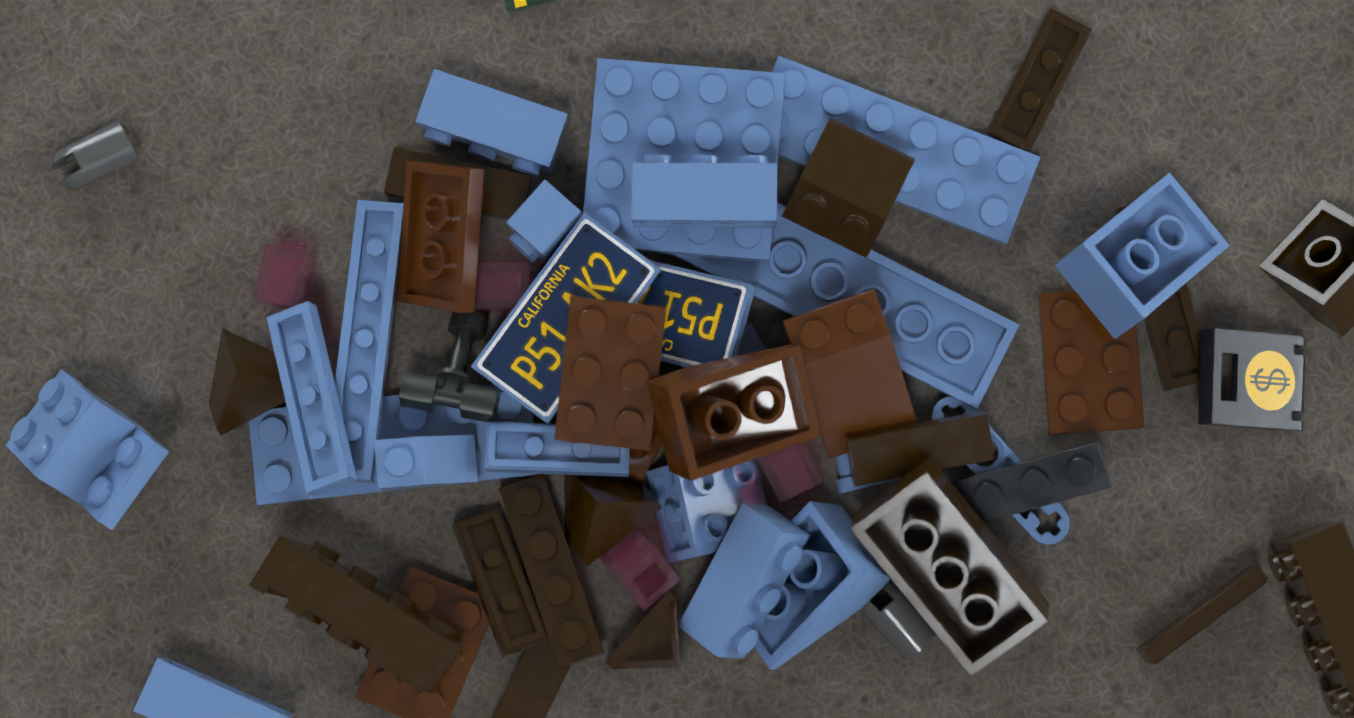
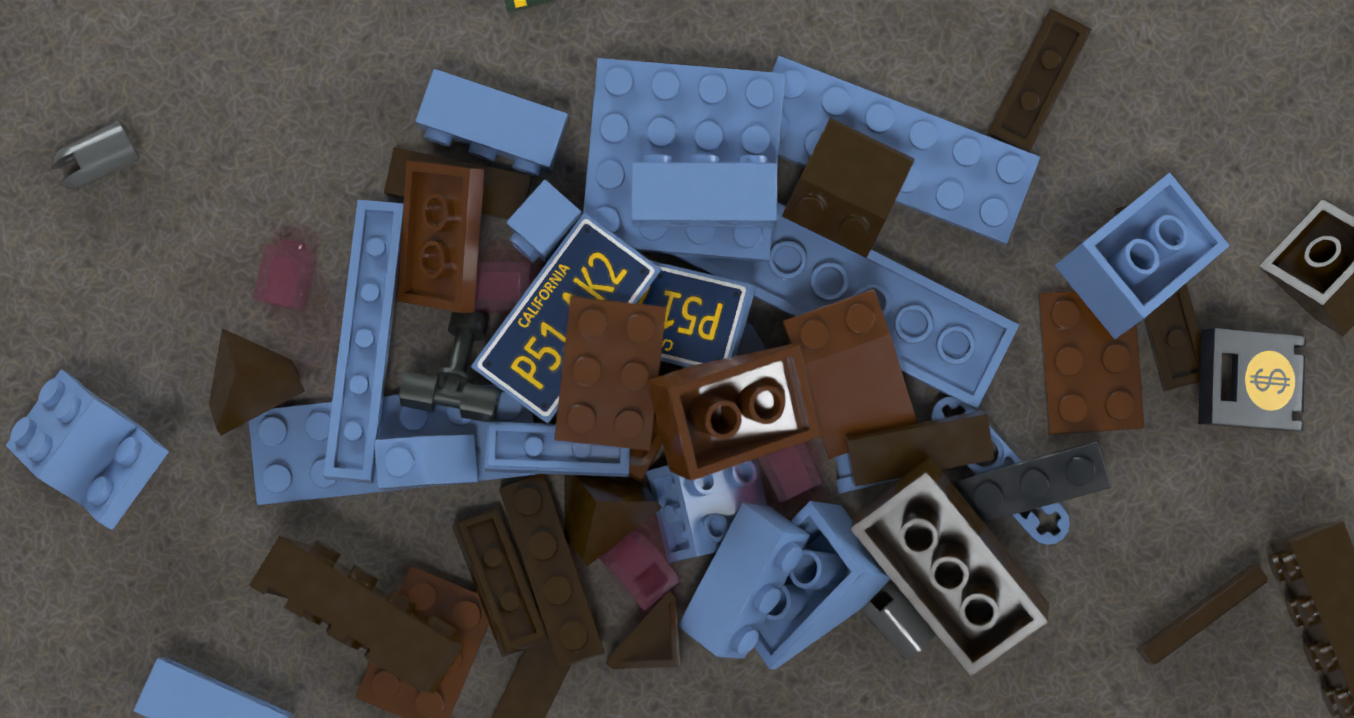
(311, 399): medium blue plate -> none

